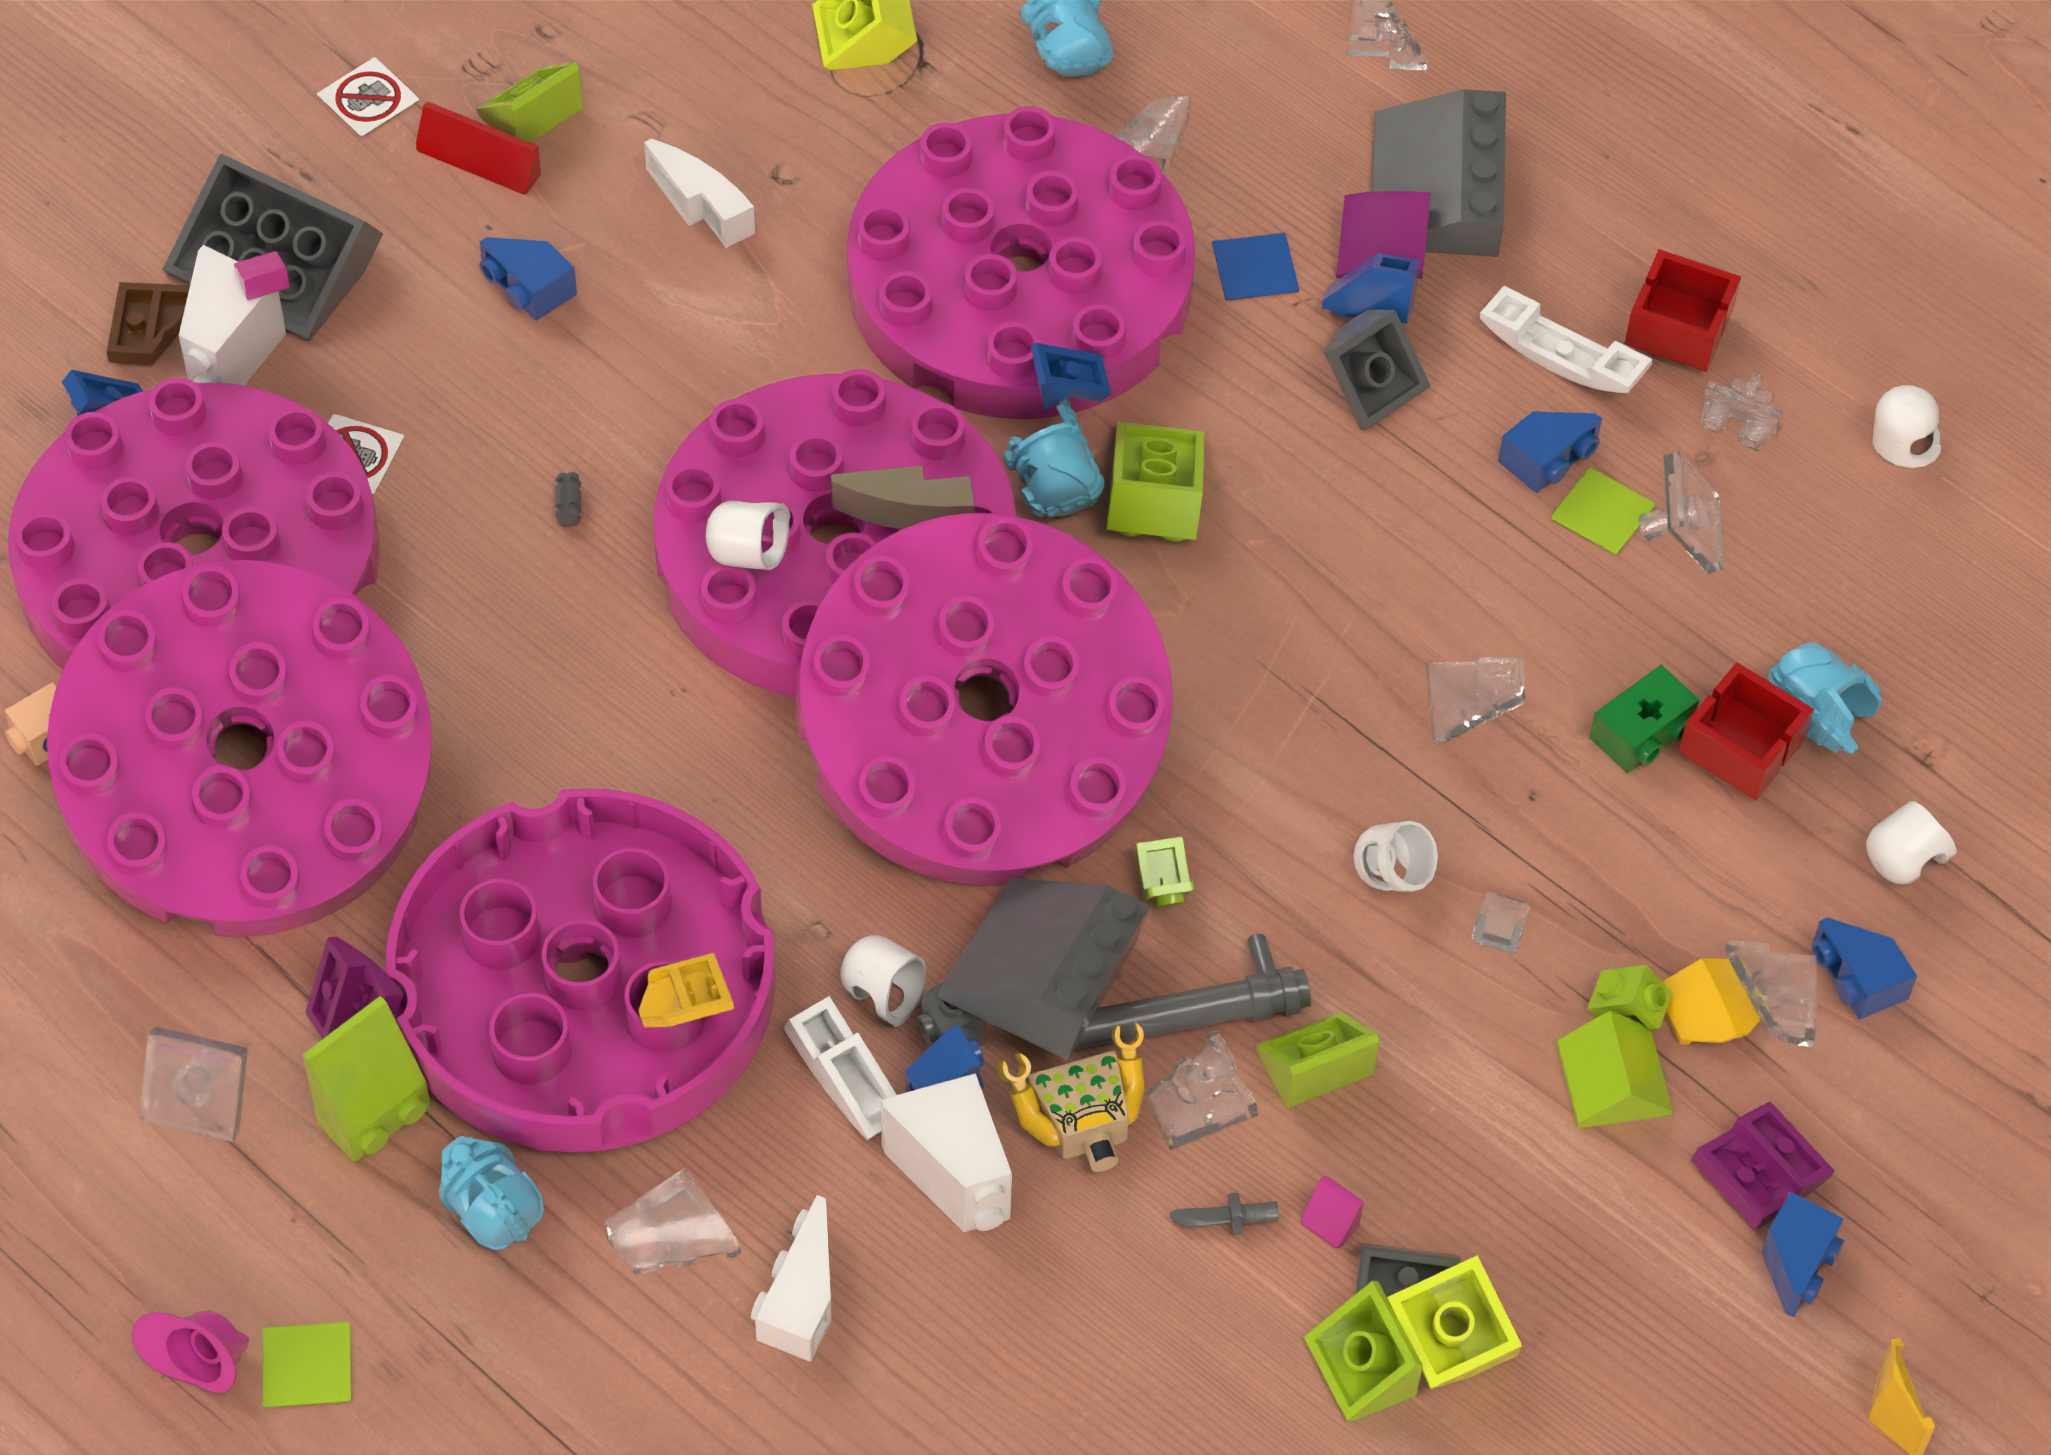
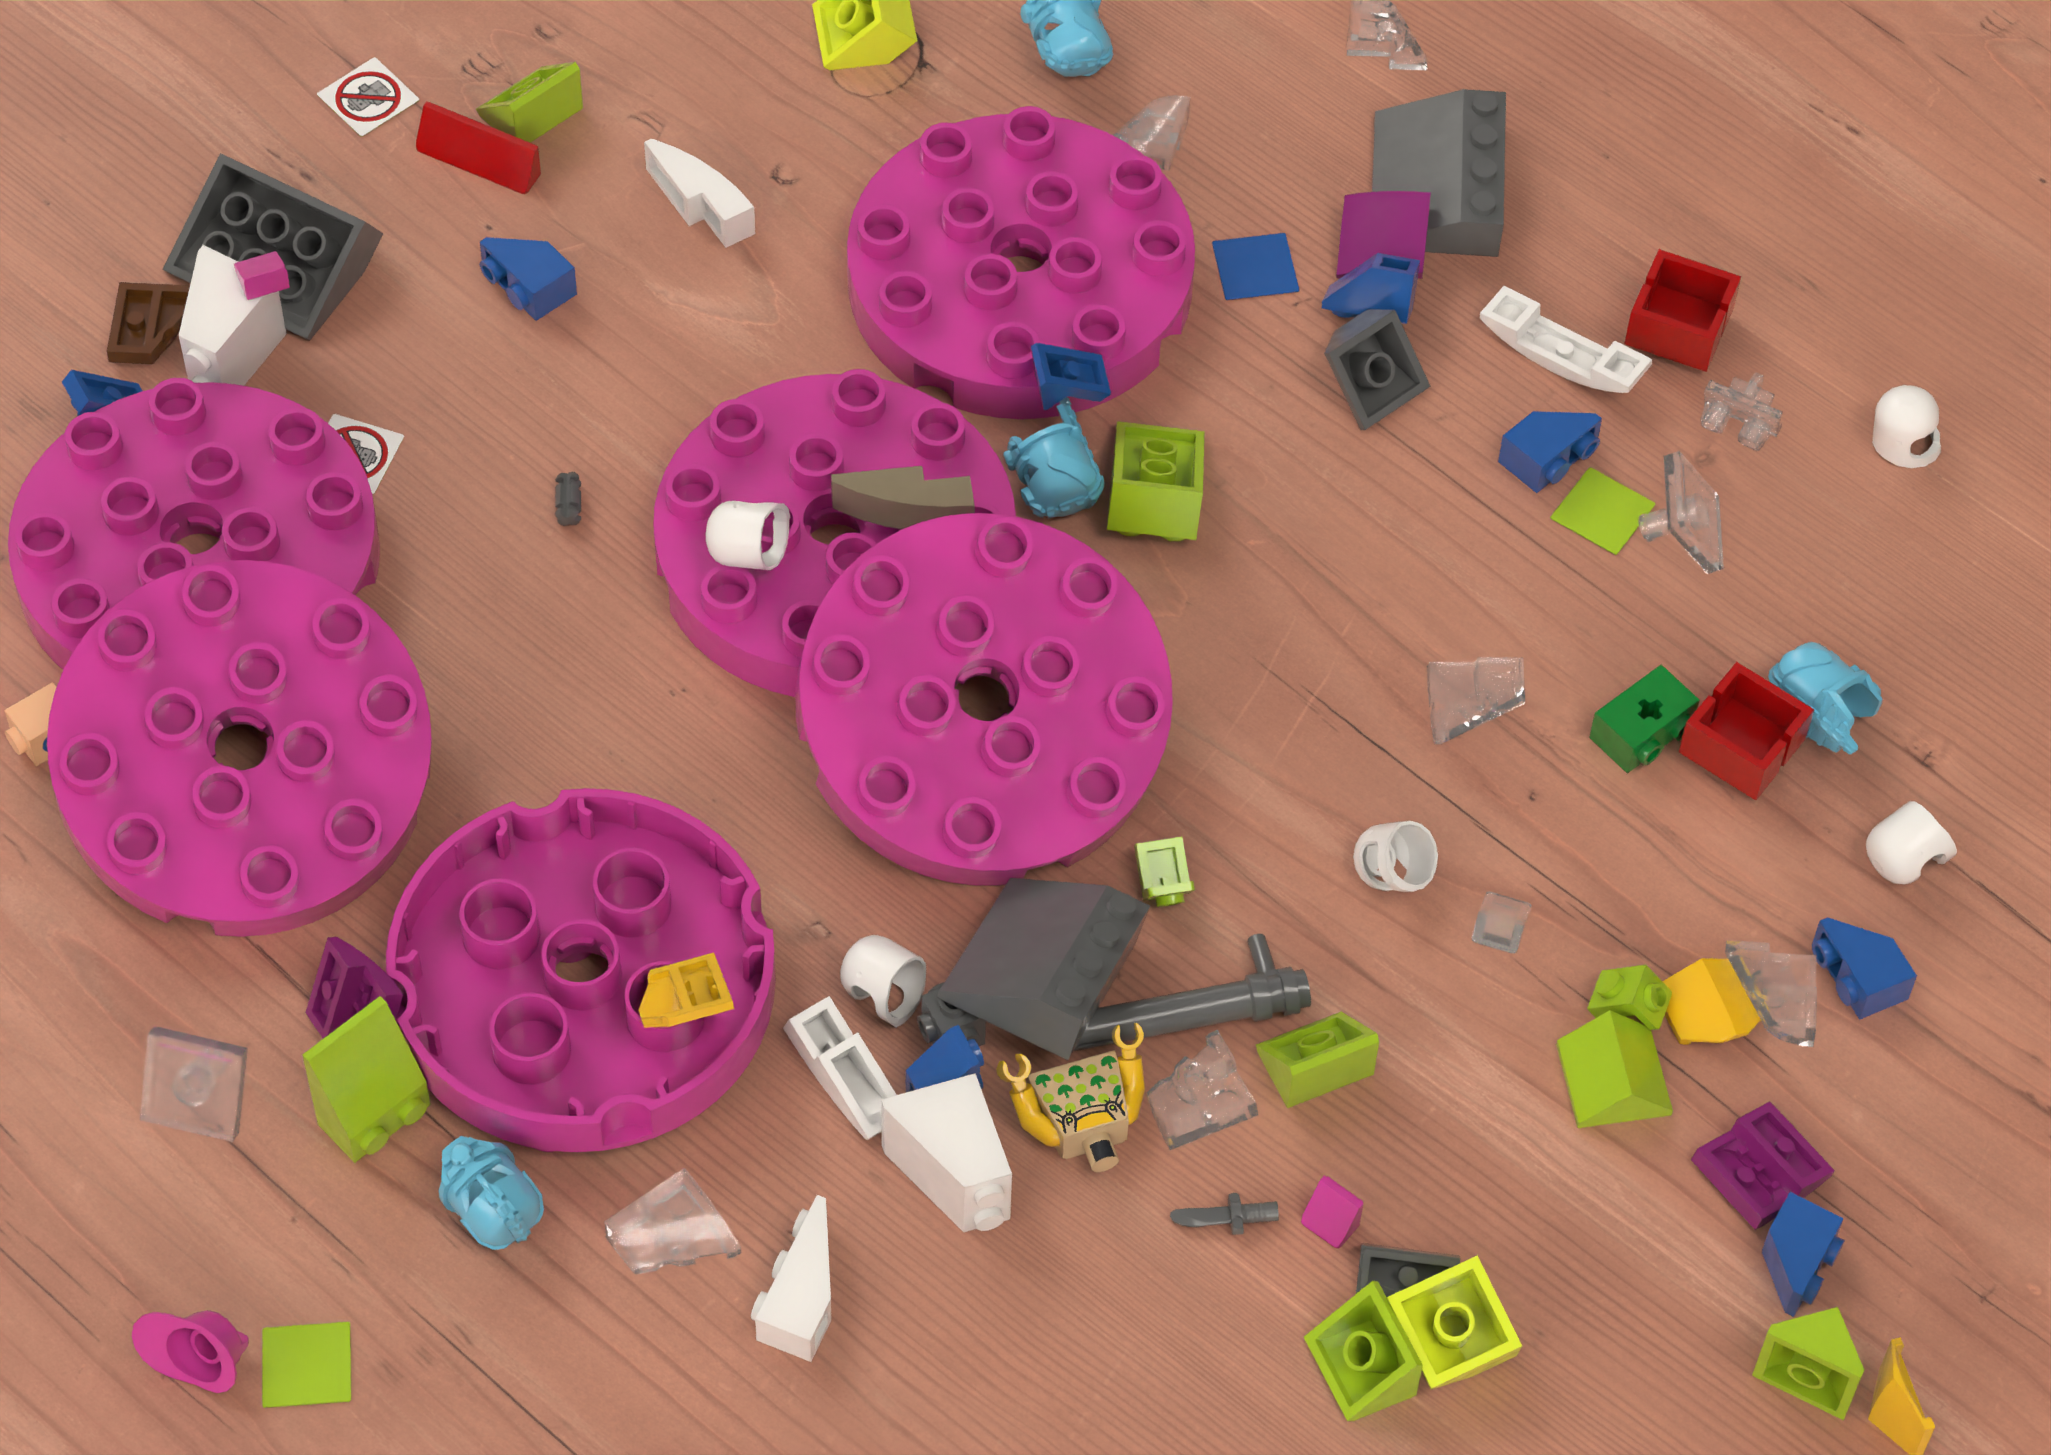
(1812, 1361): none -> lime slope

